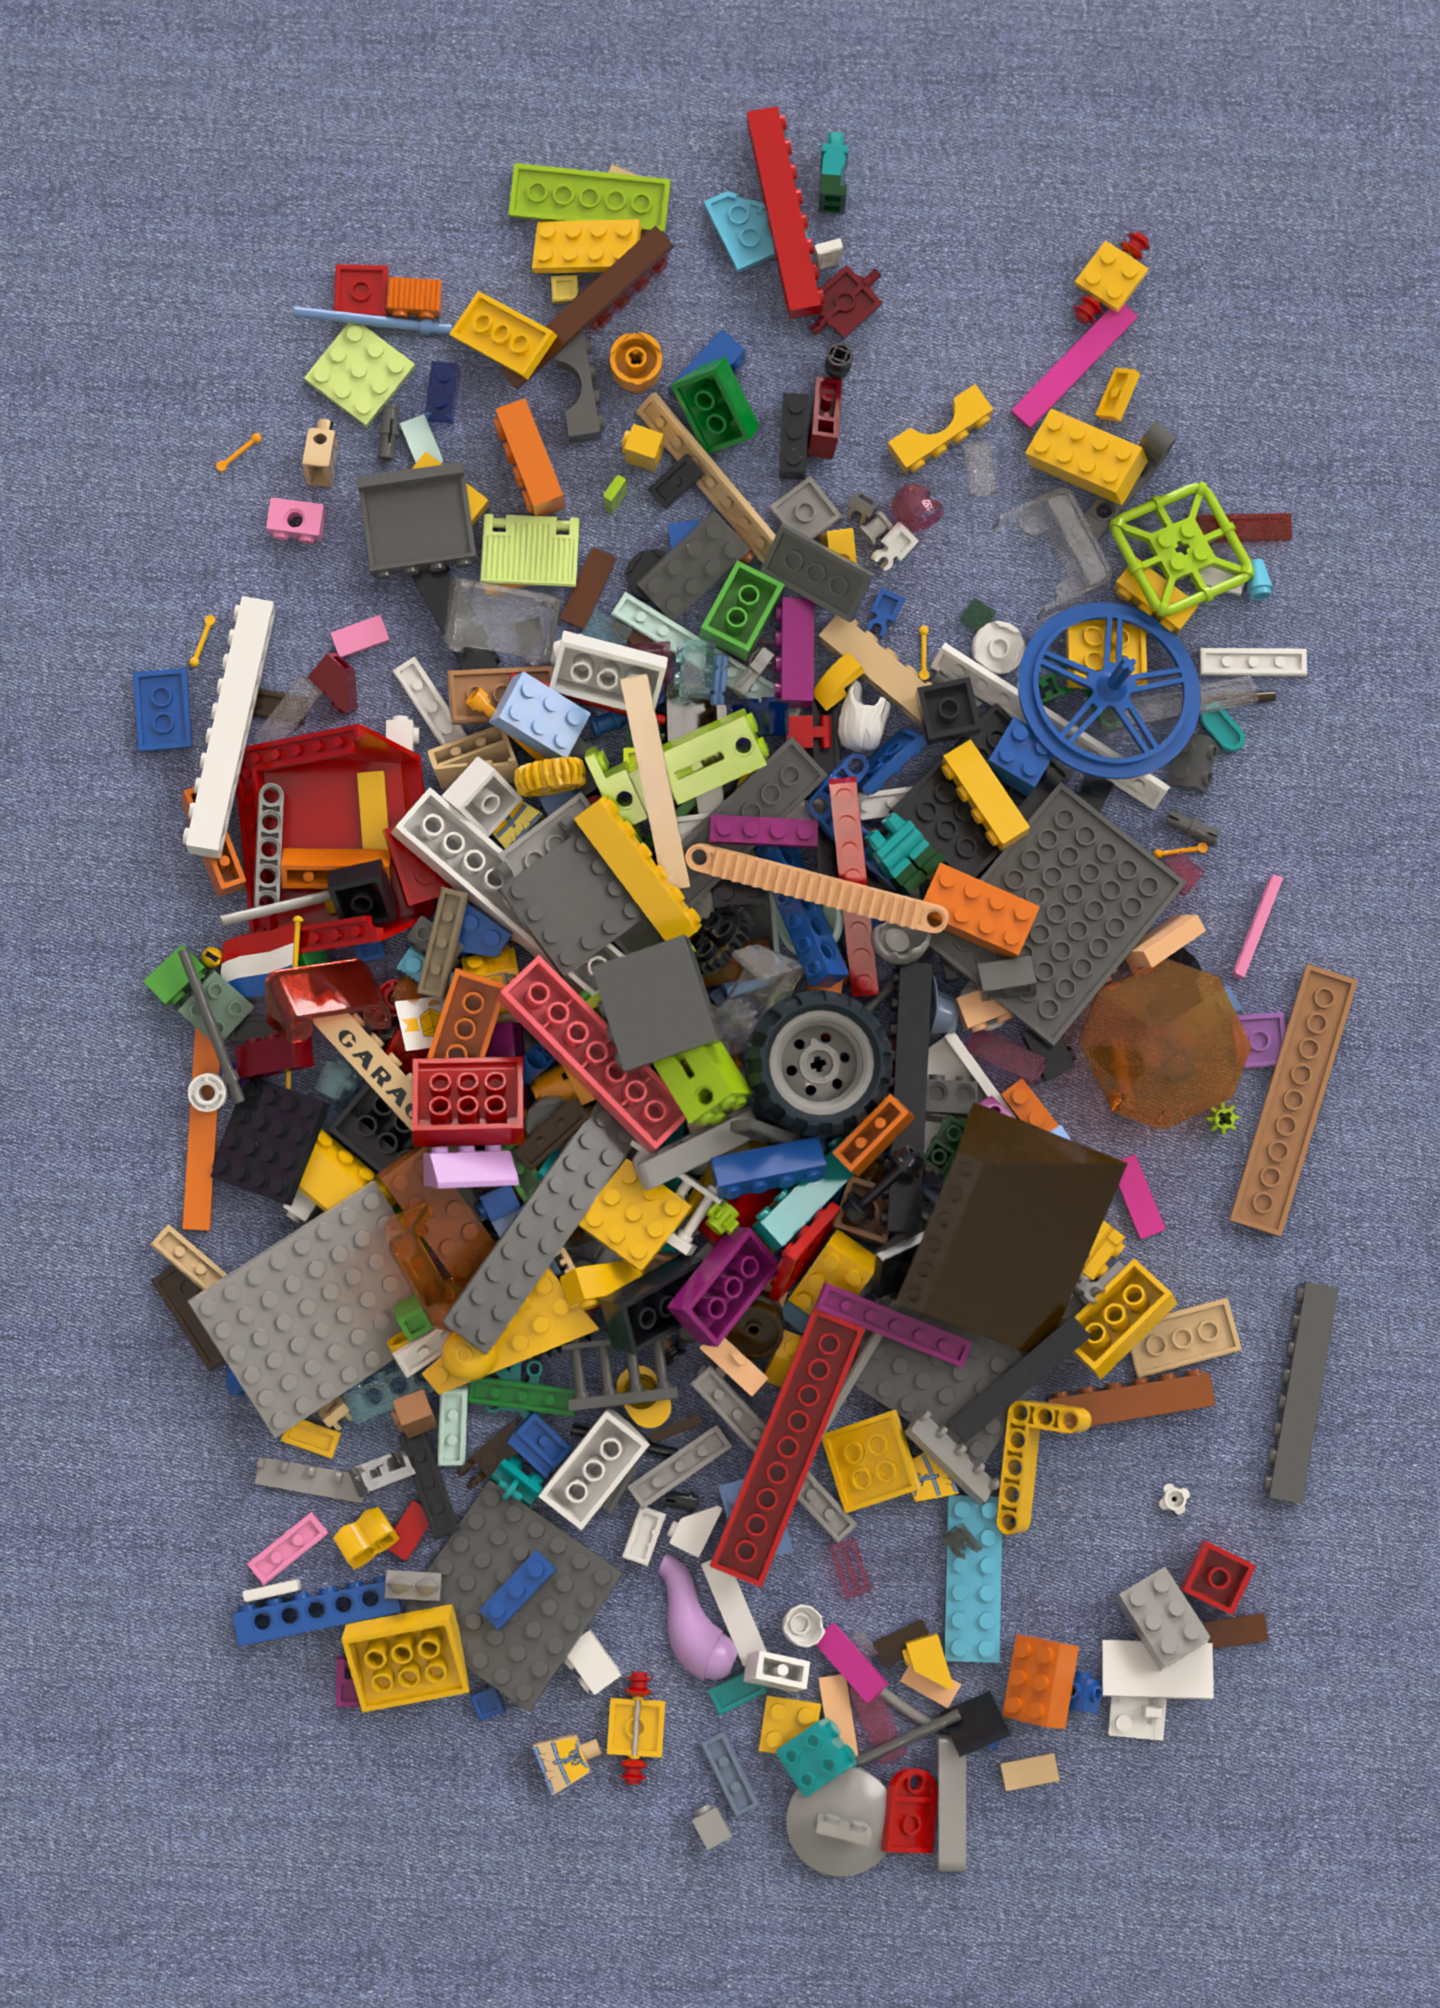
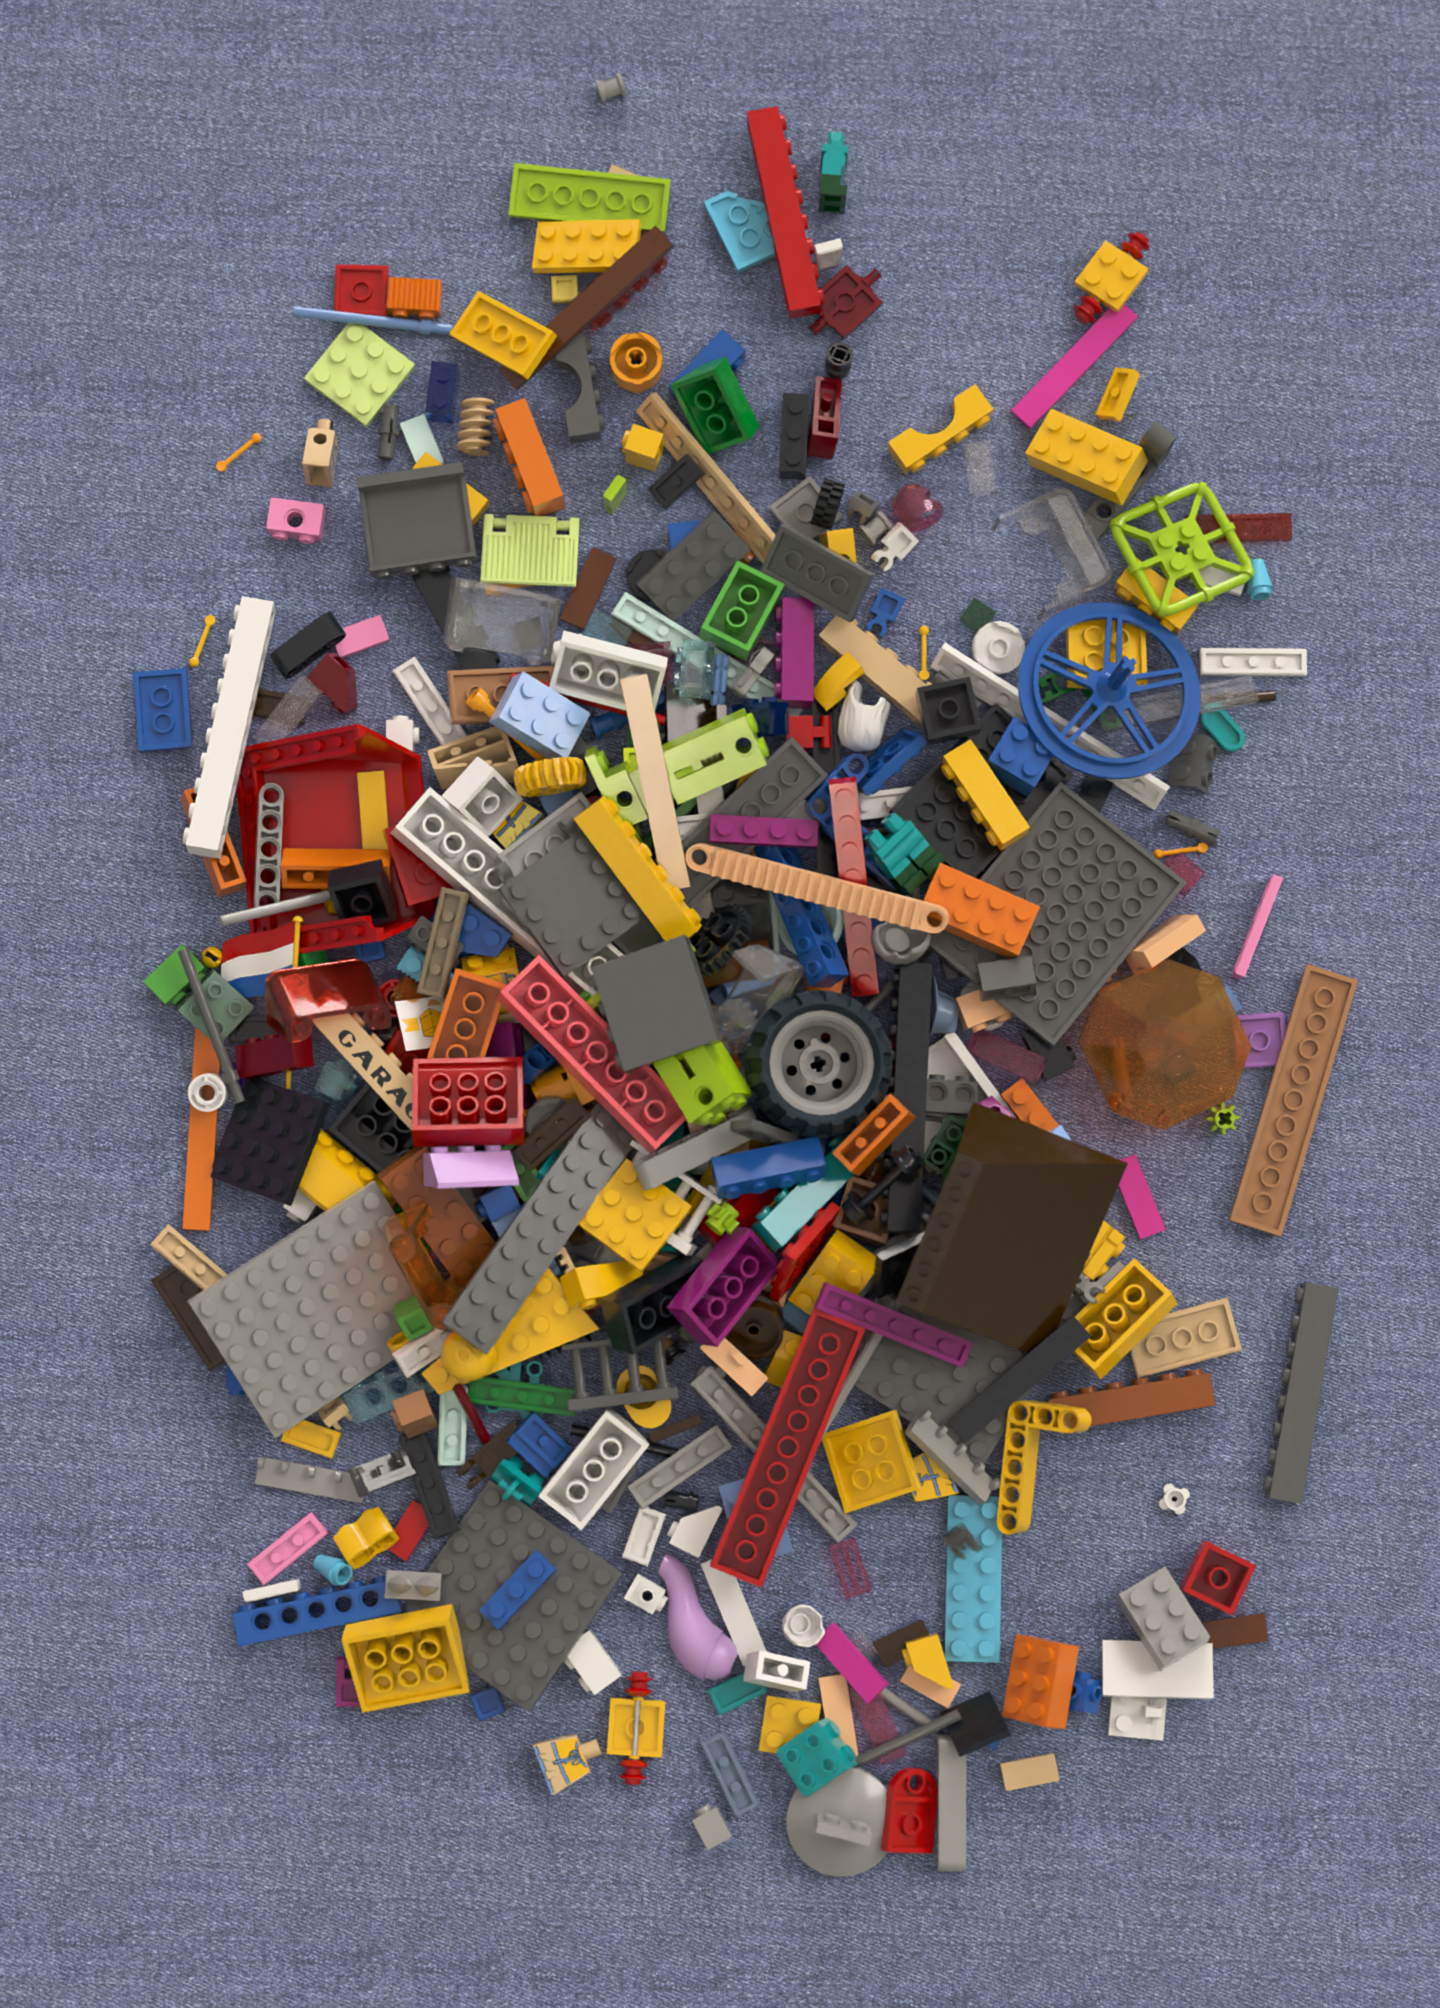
(308, 645): none -> black beam
(333, 1569): none -> medium azure cone
(471, 1413): none -> dark red bar
(474, 425): none -> tan piece
(610, 87): none -> light grey bush
(642, 1584): none -> white brick
(827, 504): none -> black tyre

